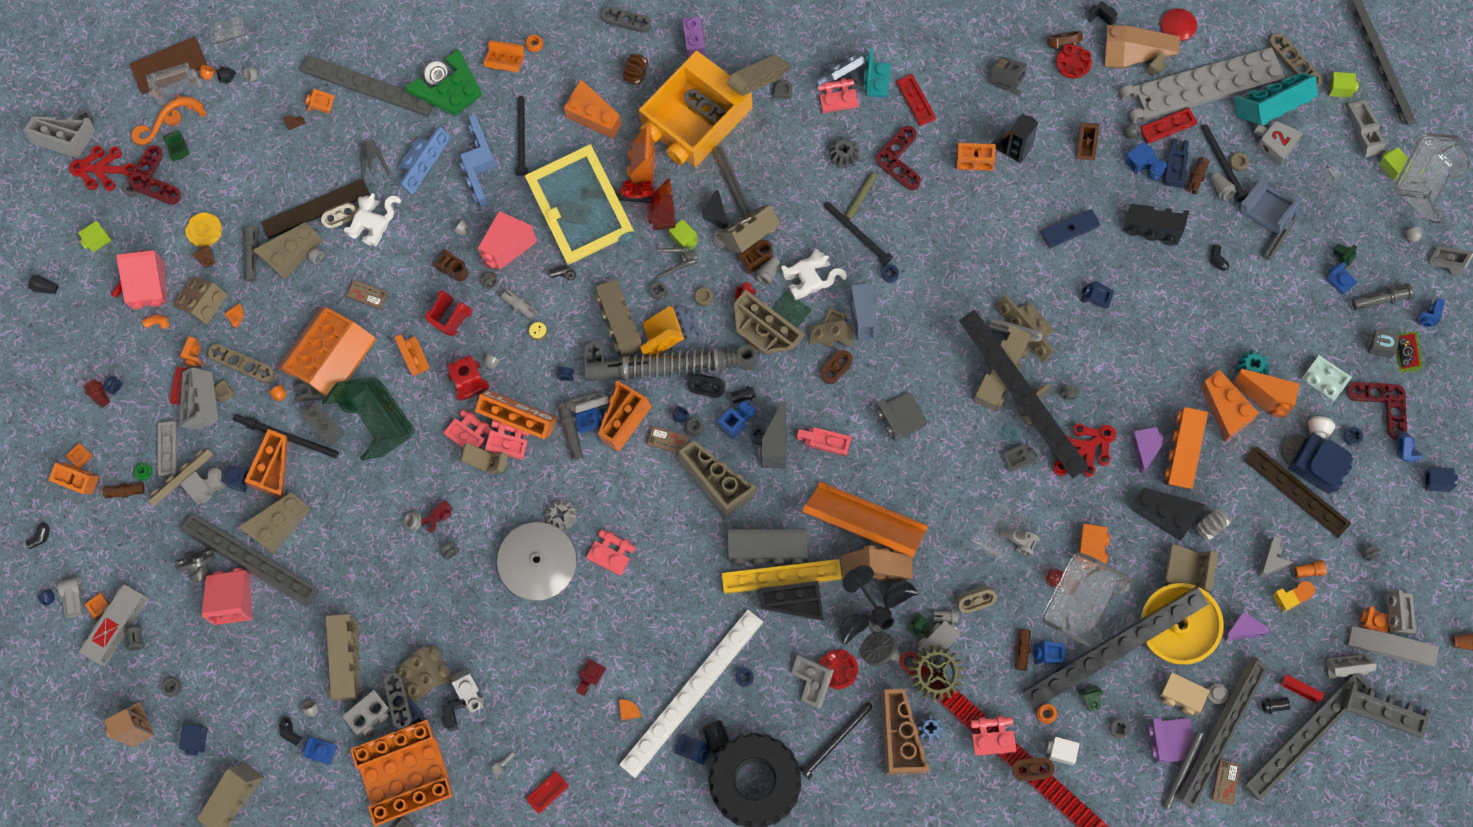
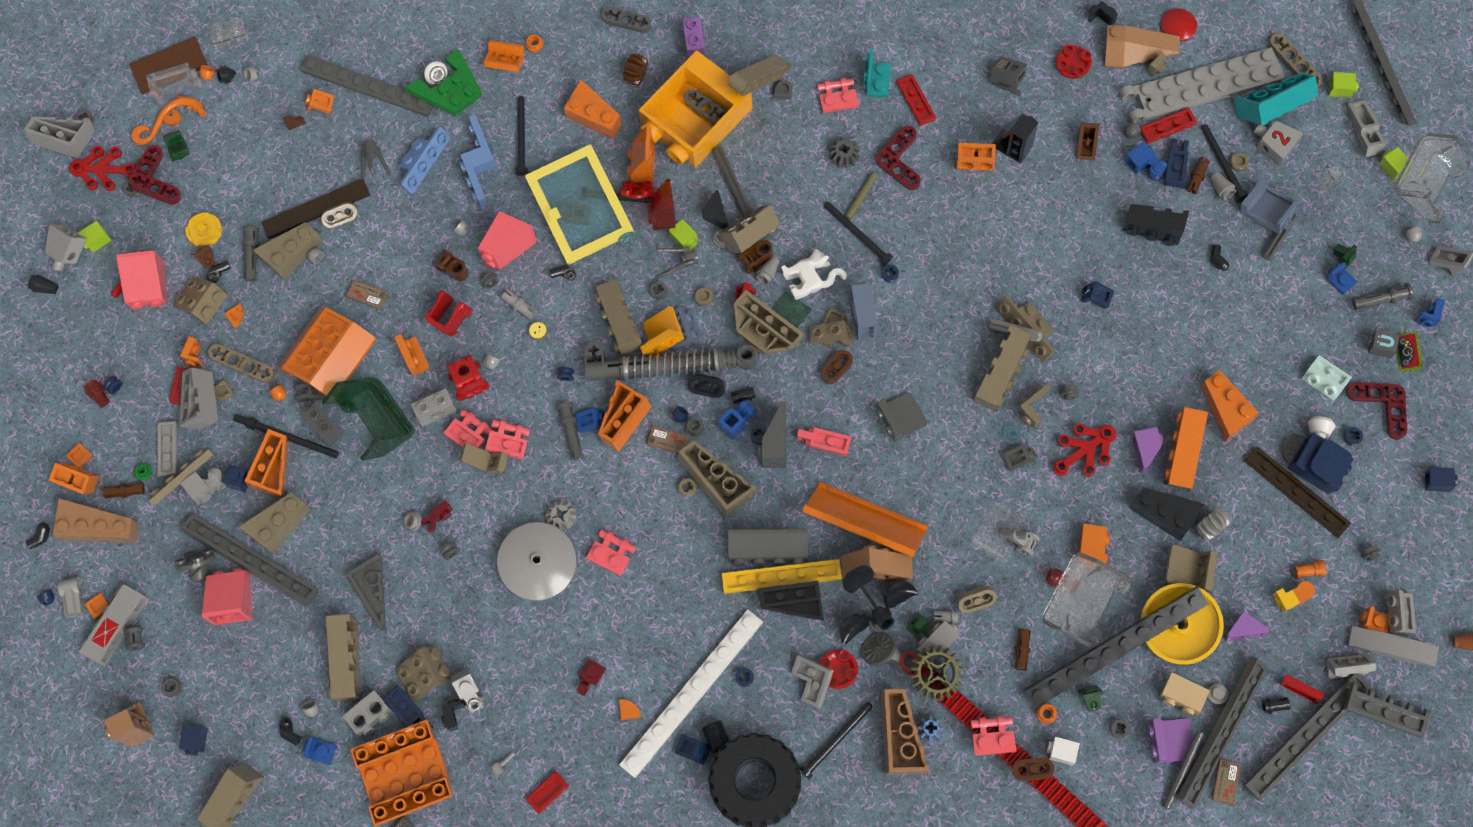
(63, 245): none -> light grey torso
(89, 524): none -> medium nougat wedge
(156, 319): orange arm -> none
(217, 270): none -> black arm
(369, 584): none -> dark grey wing
(372, 222): white animal -> none
(400, 686): dark grey beam -> none
(434, 407): none -> light grey brick
(516, 414): orange brick -> none
(587, 402): light grey tile -> none
(684, 482): none -> dark tan bush
(846, 64): sand blue plate -> none
(1023, 394): black plate -> none
(1049, 653): blue bracket -> none
(1058, 40): reddish brown plate -> none
(1080, 224): dark blue tile -> none
(1253, 359): teal gear -> none
(1269, 392): orange slope -> none
(1272, 563): light grey slope -> none
(1404, 448): blue bracket -> none

